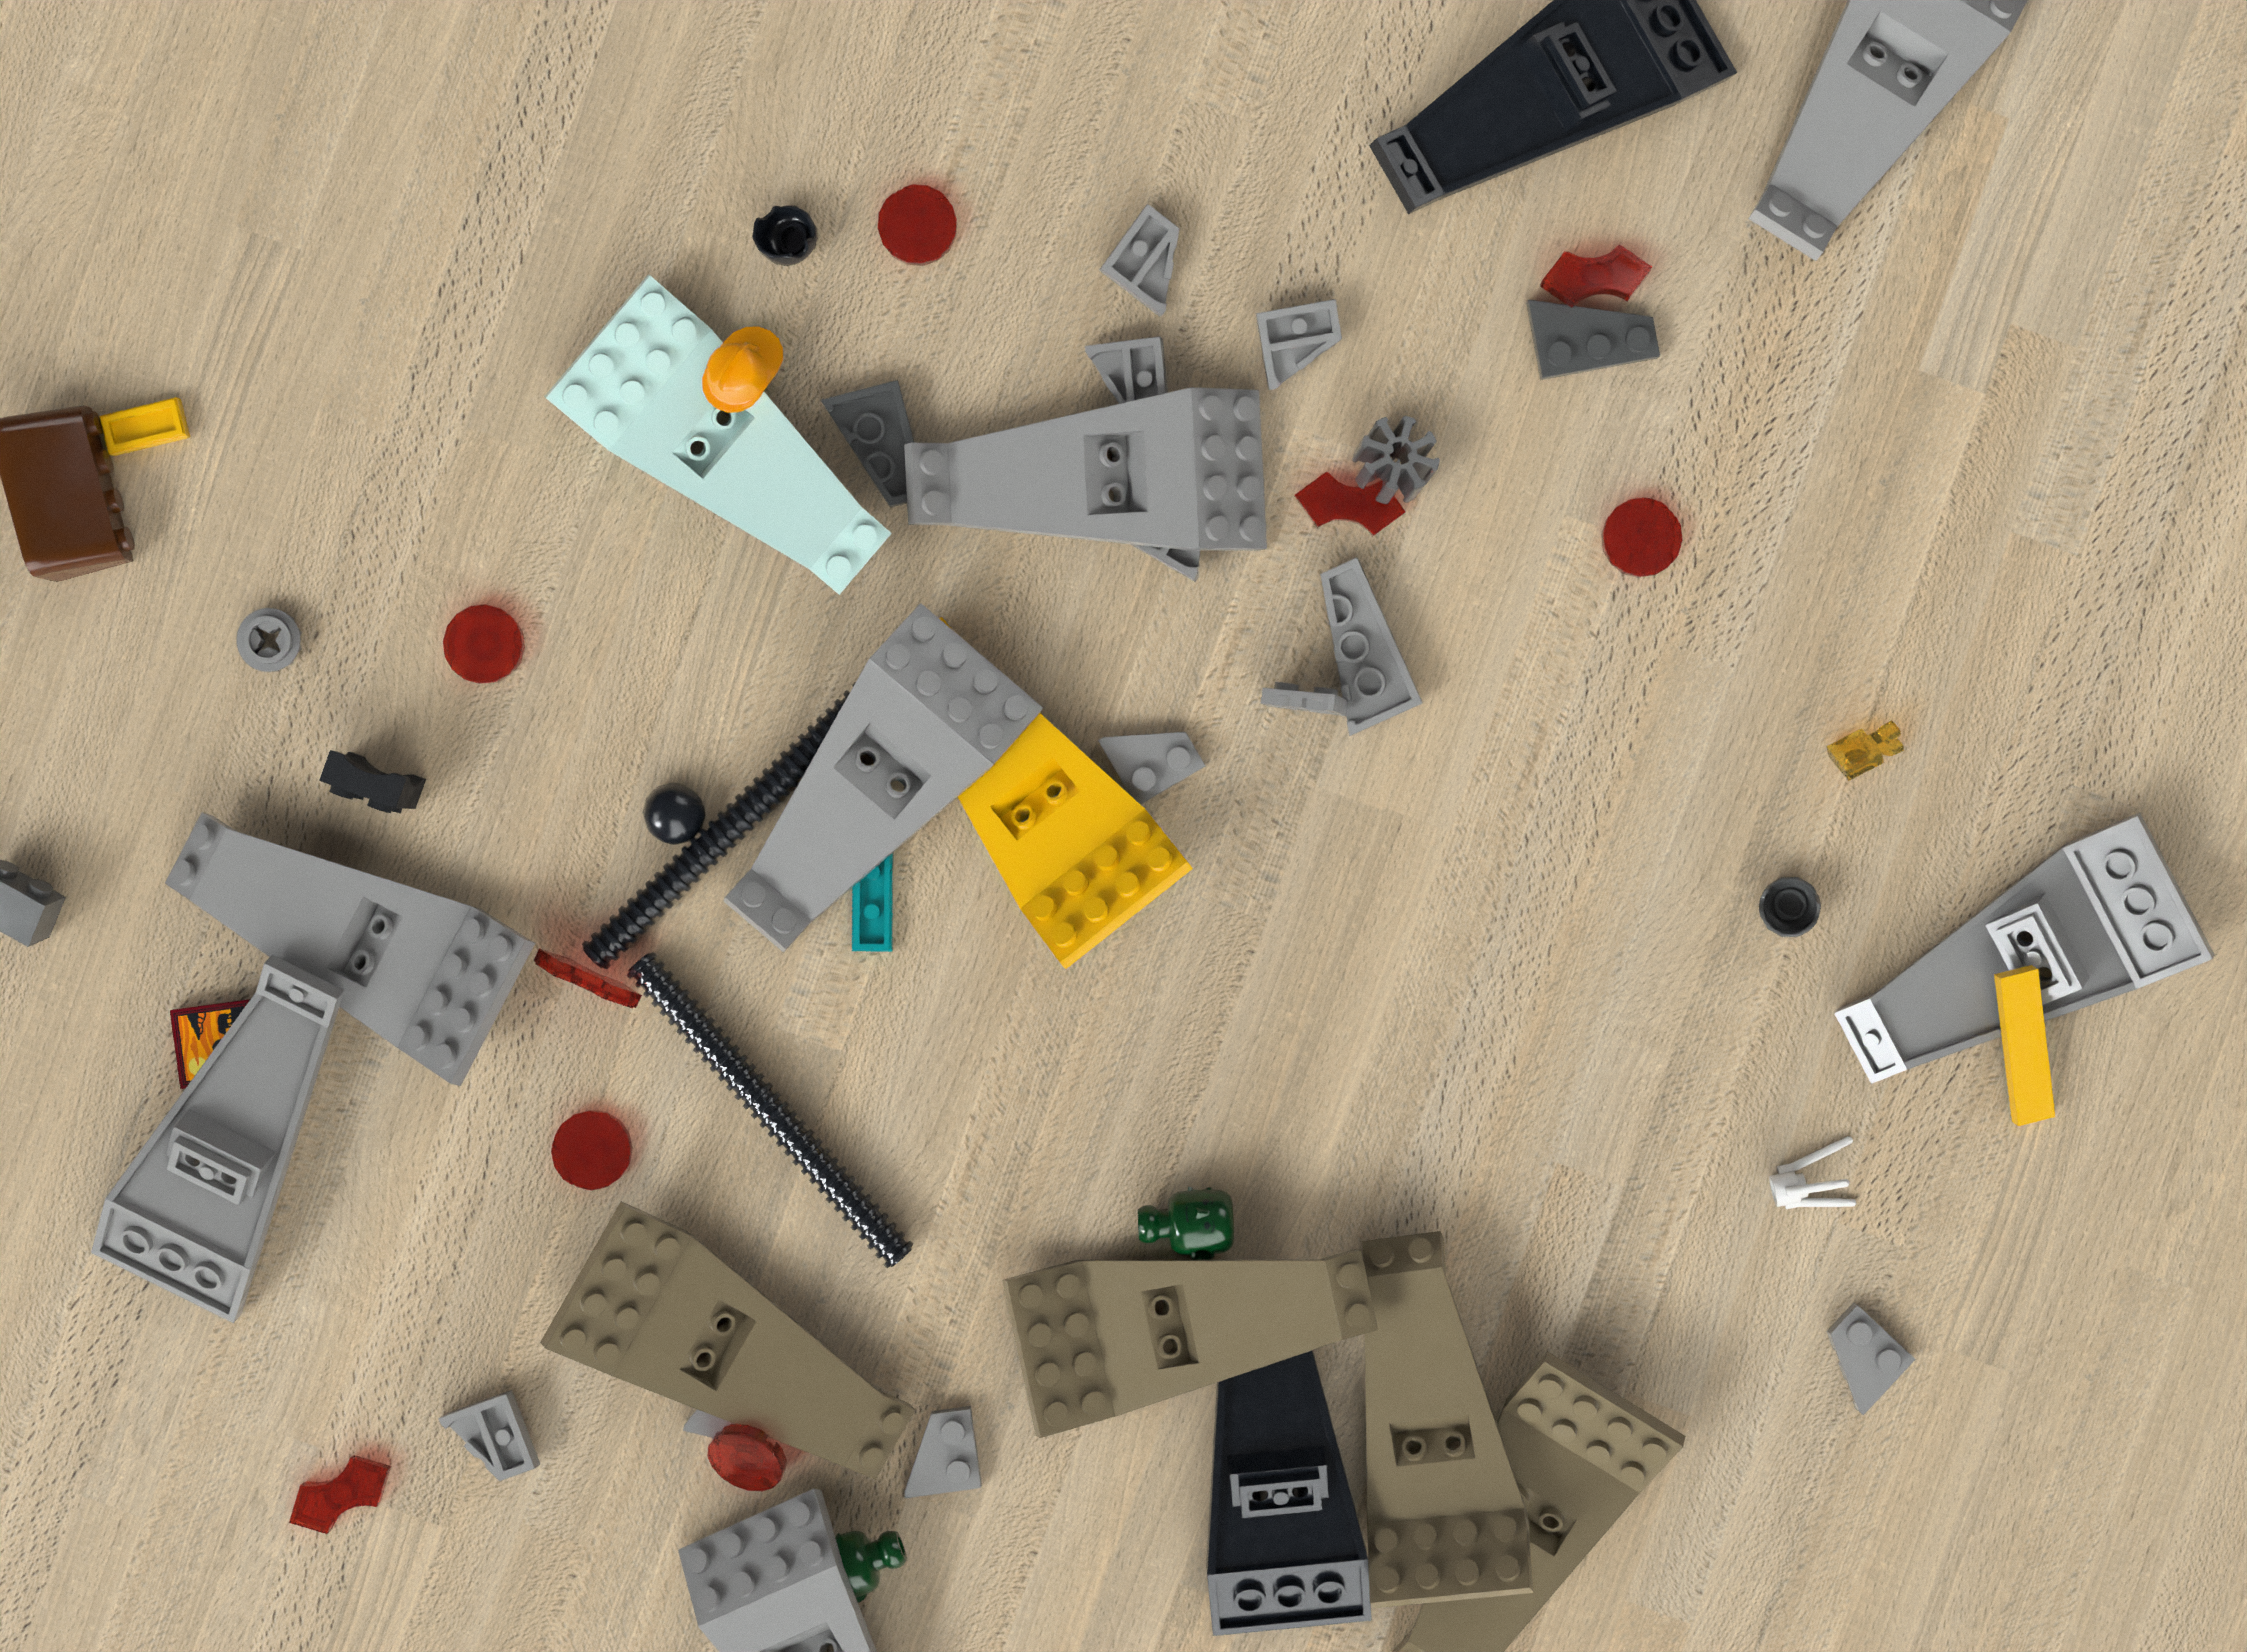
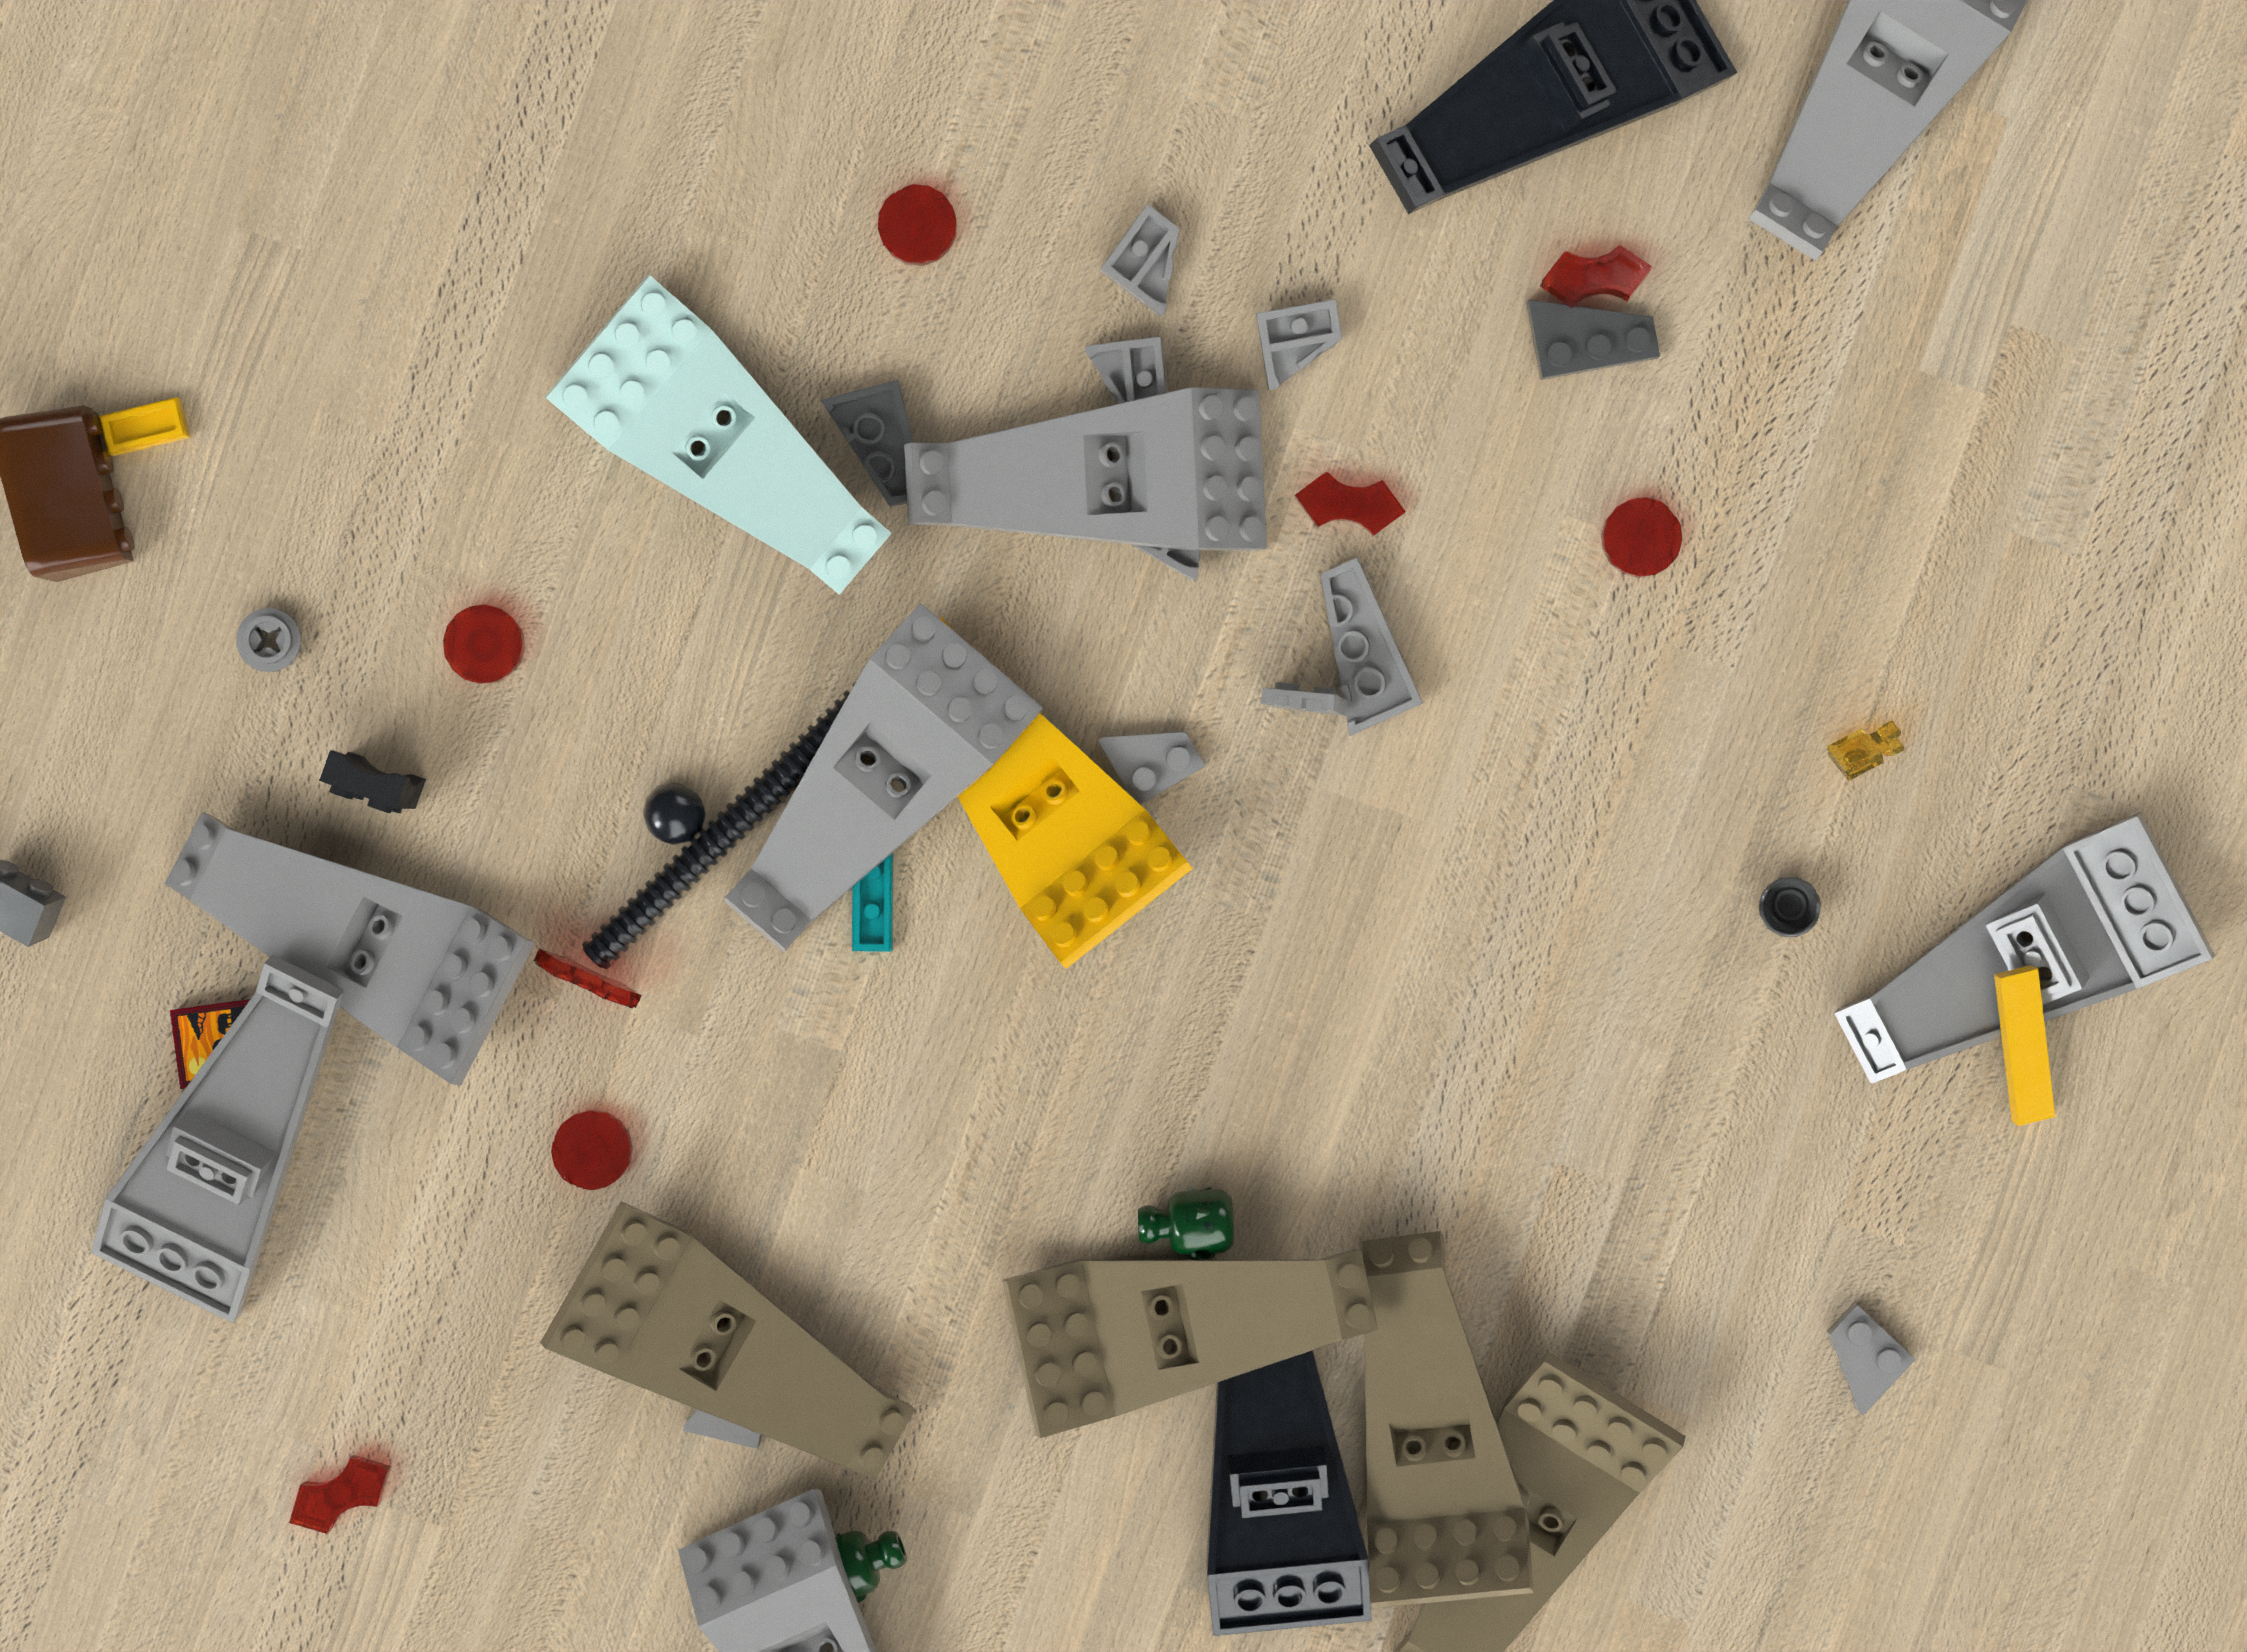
(495, 1435): light grey wing -> none
(742, 369): light orange piece -> none
(746, 1458): clear red tile -> none
(770, 1109): black piece -> none
(785, 235): black hair -> none
(946, 1455): light grey wing -> none
(1414, 468): dark grey gear -> none
(1791, 1188): white plant -> none

